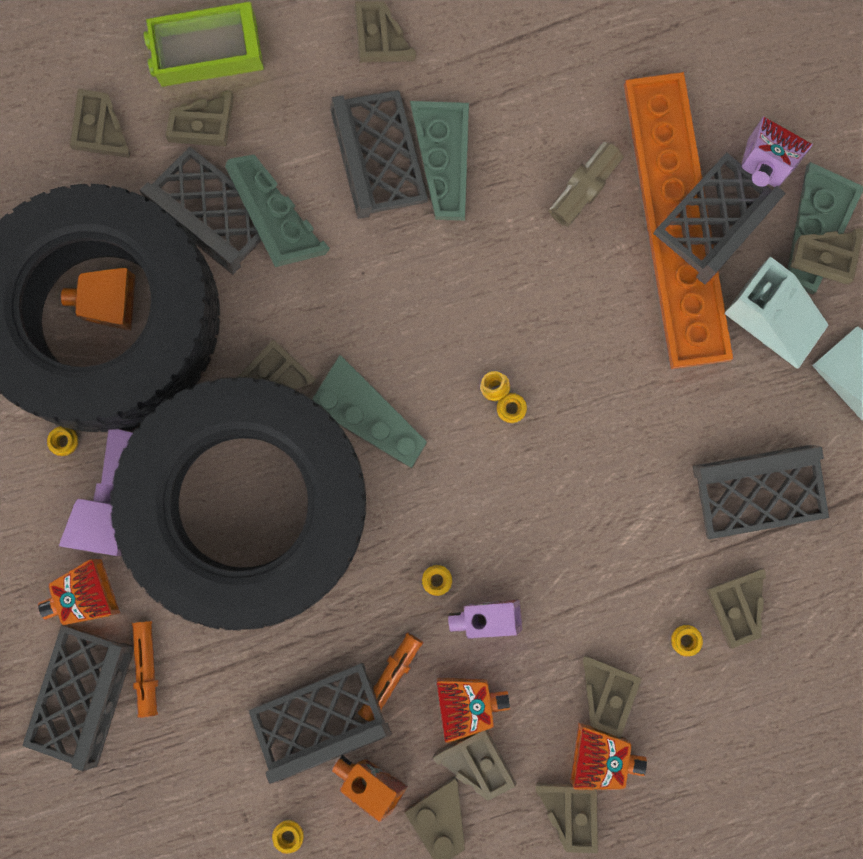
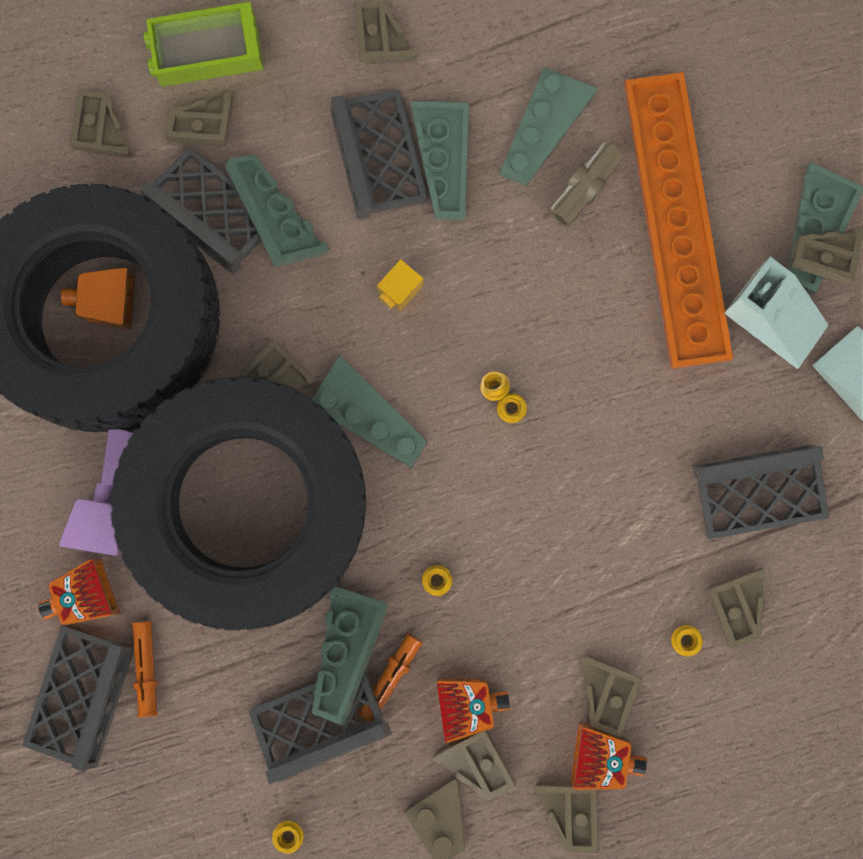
(54, 437): yellow plate -> none
(349, 641): none -> sand green wing
(381, 788): orange torso -> none
(399, 286): none -> yellow brick
(502, 619): lavender torso -> none
(549, 115): none -> sand green wing
(732, 237): dark grey fence -> none
(773, 153): lavender torso -> none

